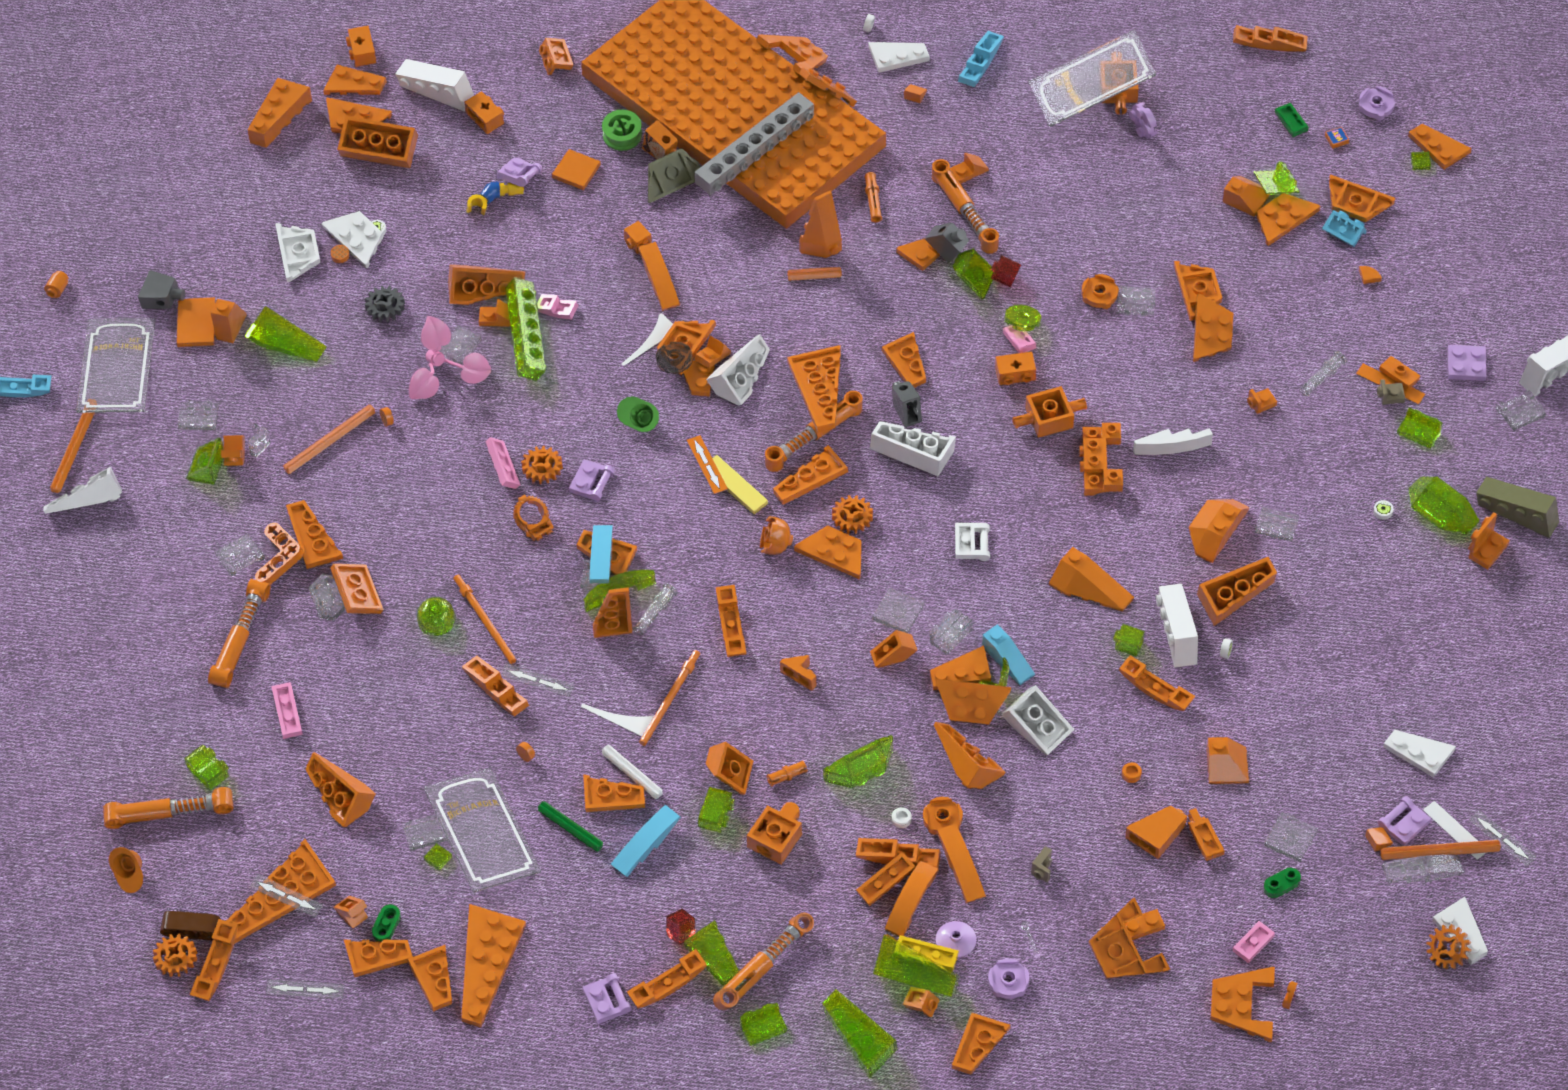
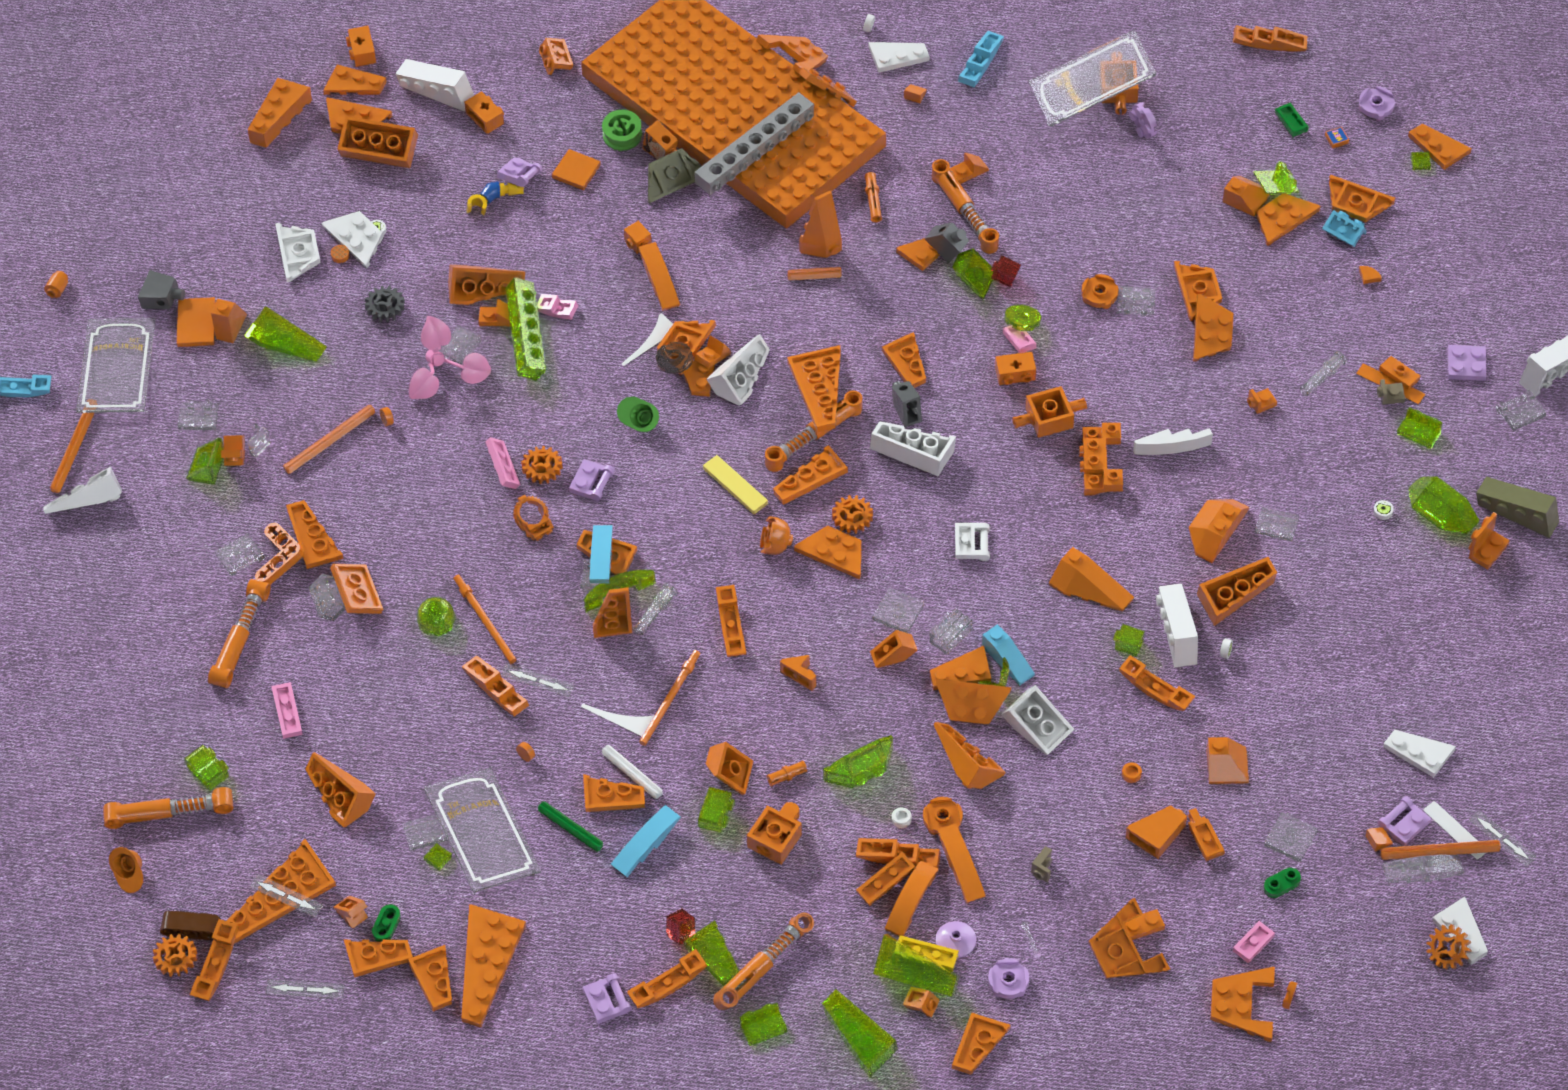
(707, 464): orange sticker -> none

